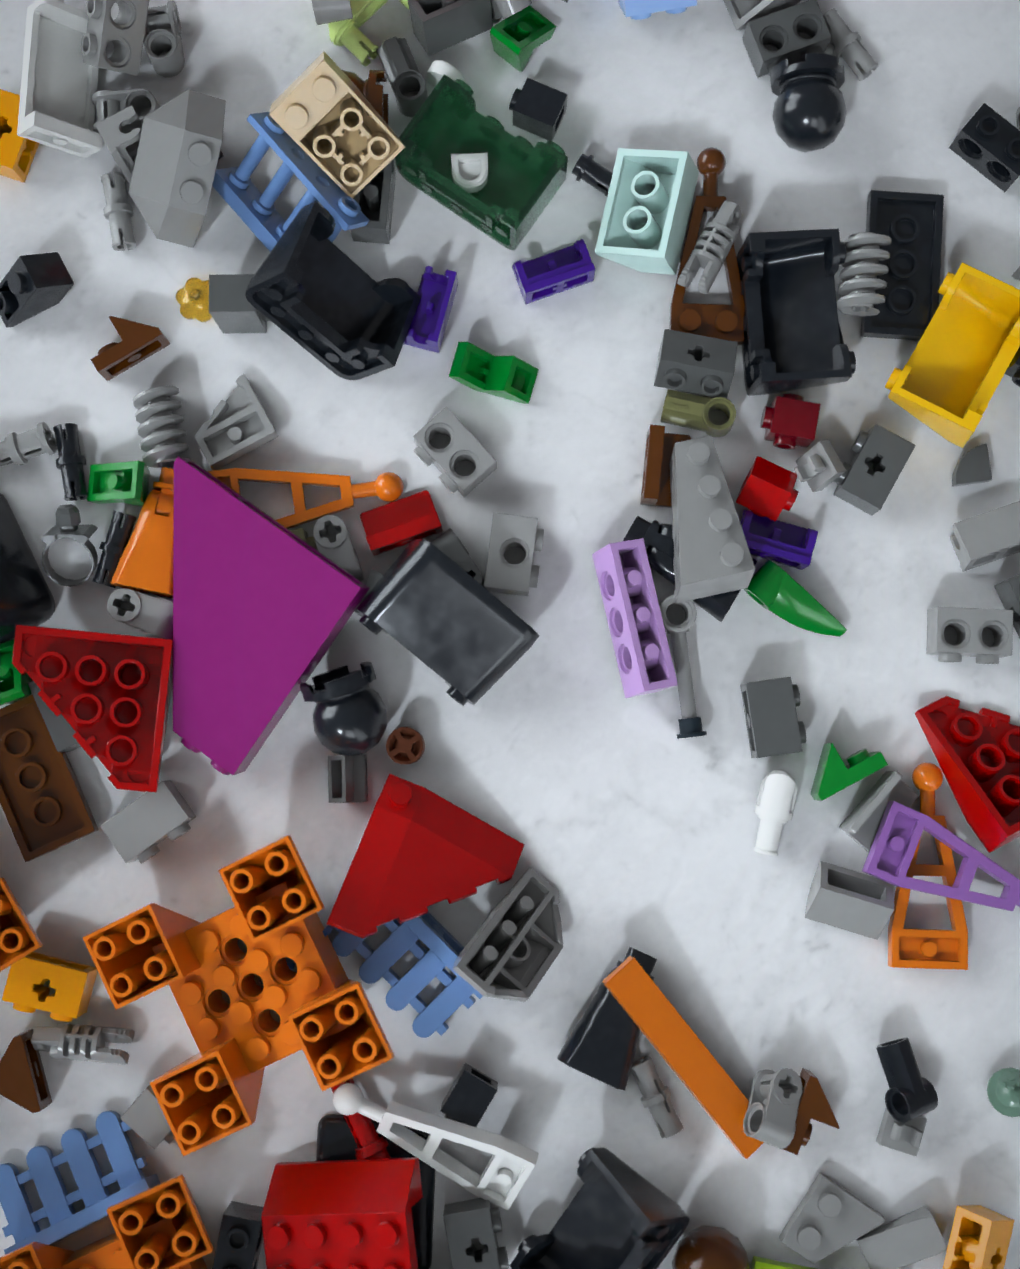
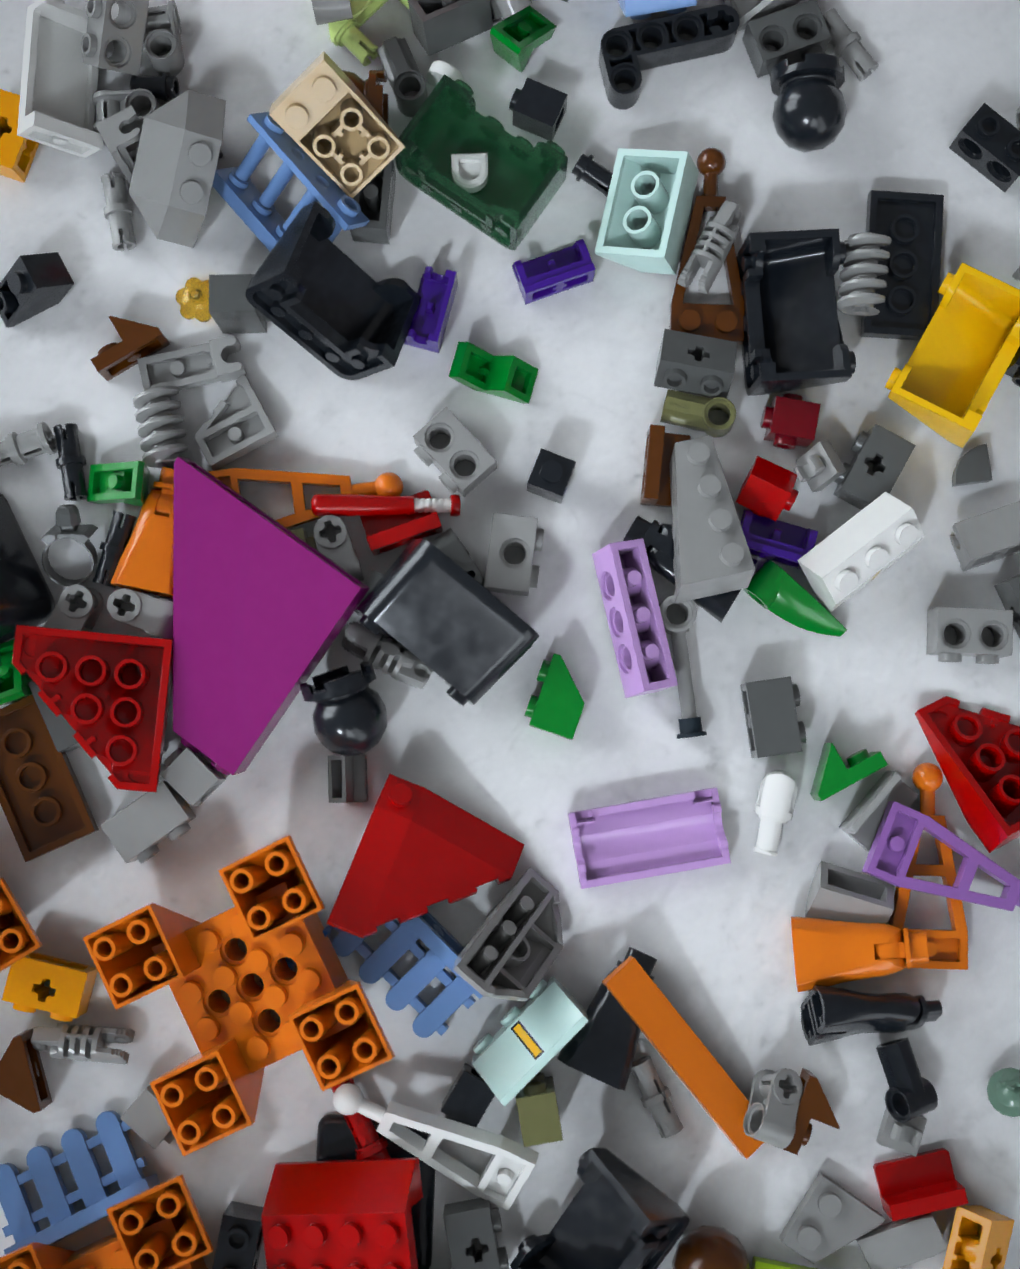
(69, 613): none -> light grey piece
(162, 87): none -> black pin
(191, 775): none -> light grey brick
(192, 365): none -> light grey plate
(374, 505): none -> red piece
(385, 655): none -> light grey hinge
(400, 745): copper wheel -> none
(528, 1039): none -> light aqua slope
(539, 1112): none -> olive brick
(551, 476): none -> black brick
(559, 701): none -> green slope
(648, 838): none -> lavender gear
(712, 34): none -> black beam
(840, 1012): none -> black piece
(851, 951): none -> orange piece
(861, 550): none -> white slope
(918, 1184): none -> red panel

